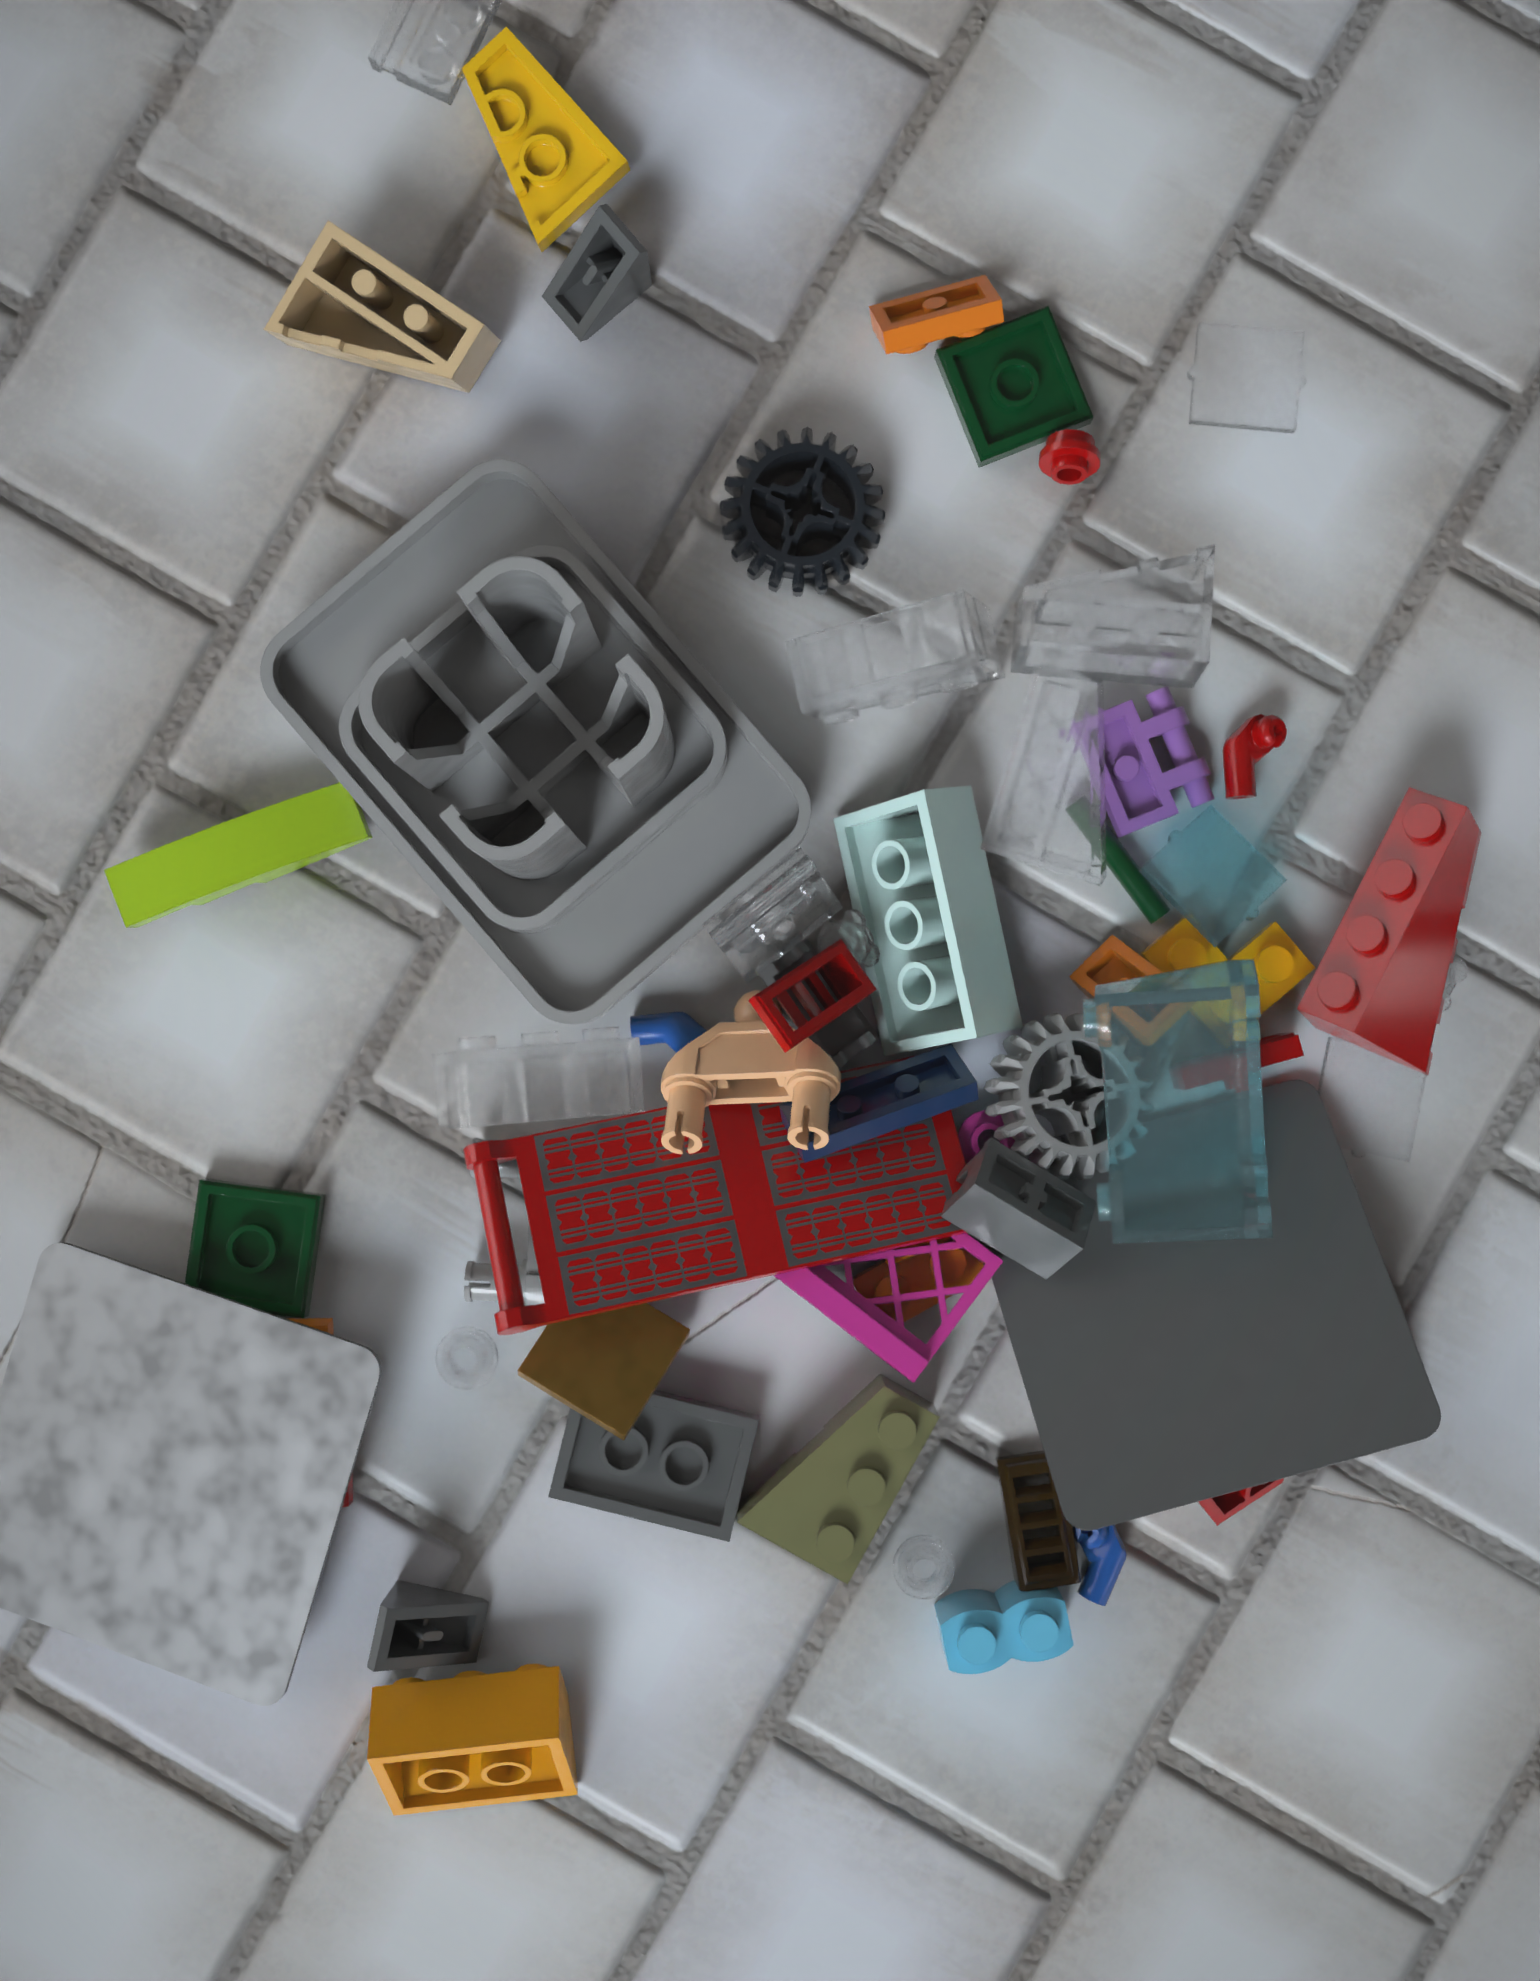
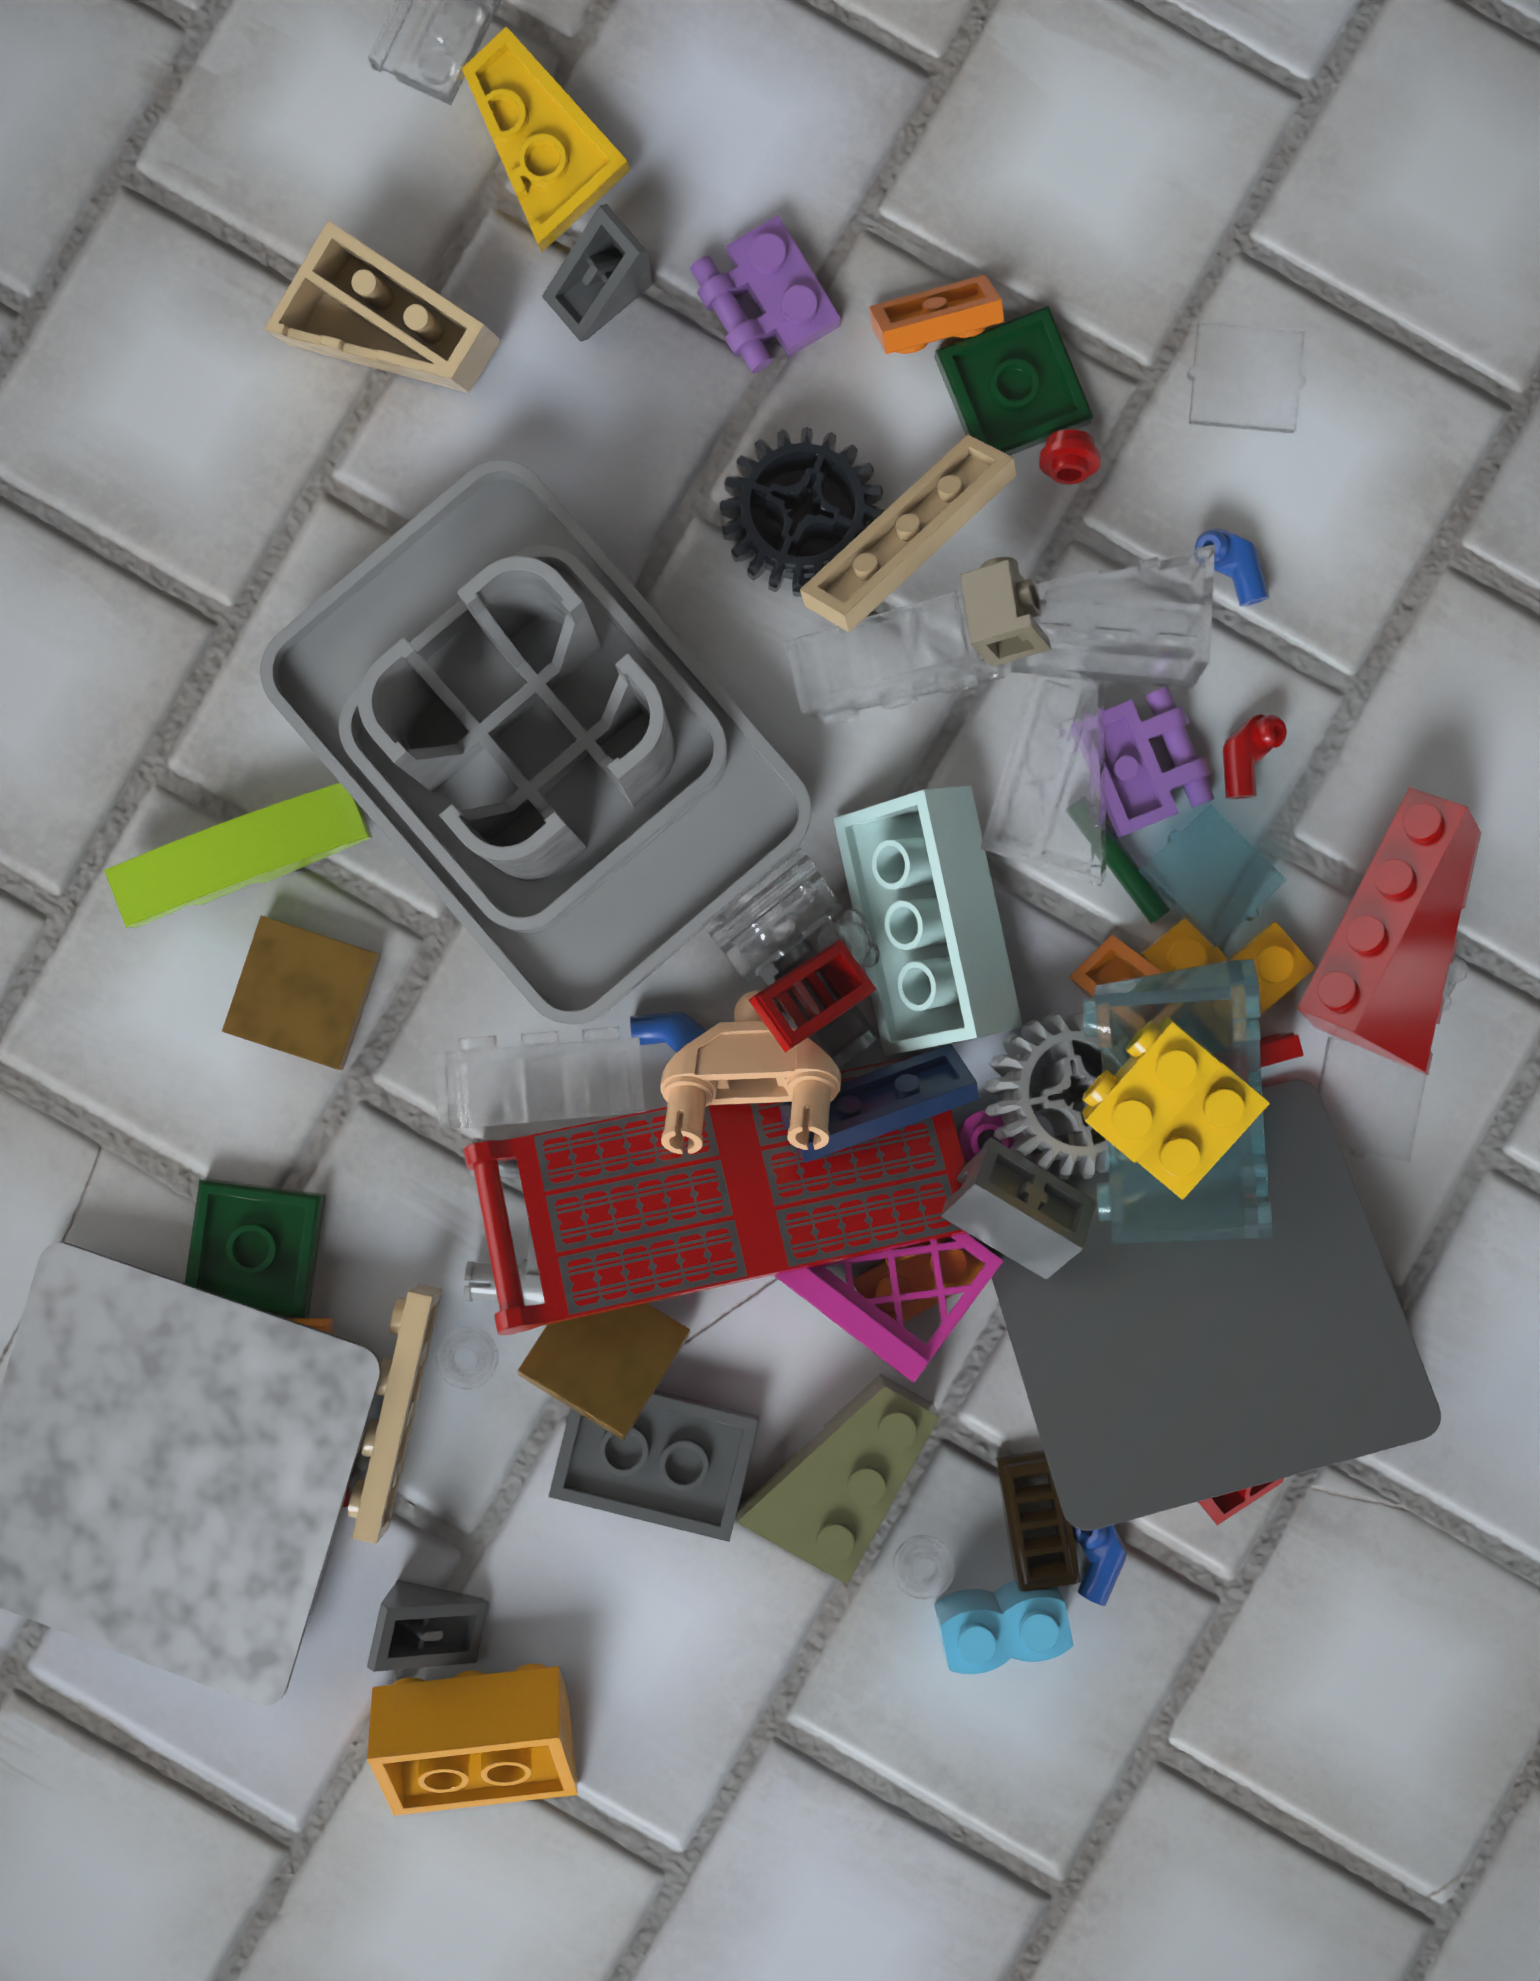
(301, 993): none -> pearl gold tile
(388, 1437): none -> tan plate
(781, 286): none -> medium lavender plate
(908, 533): none -> tan plate
(1002, 612): none -> dark tan brick
(1172, 1106): none -> yellow plate
(1239, 561): none -> blue arm

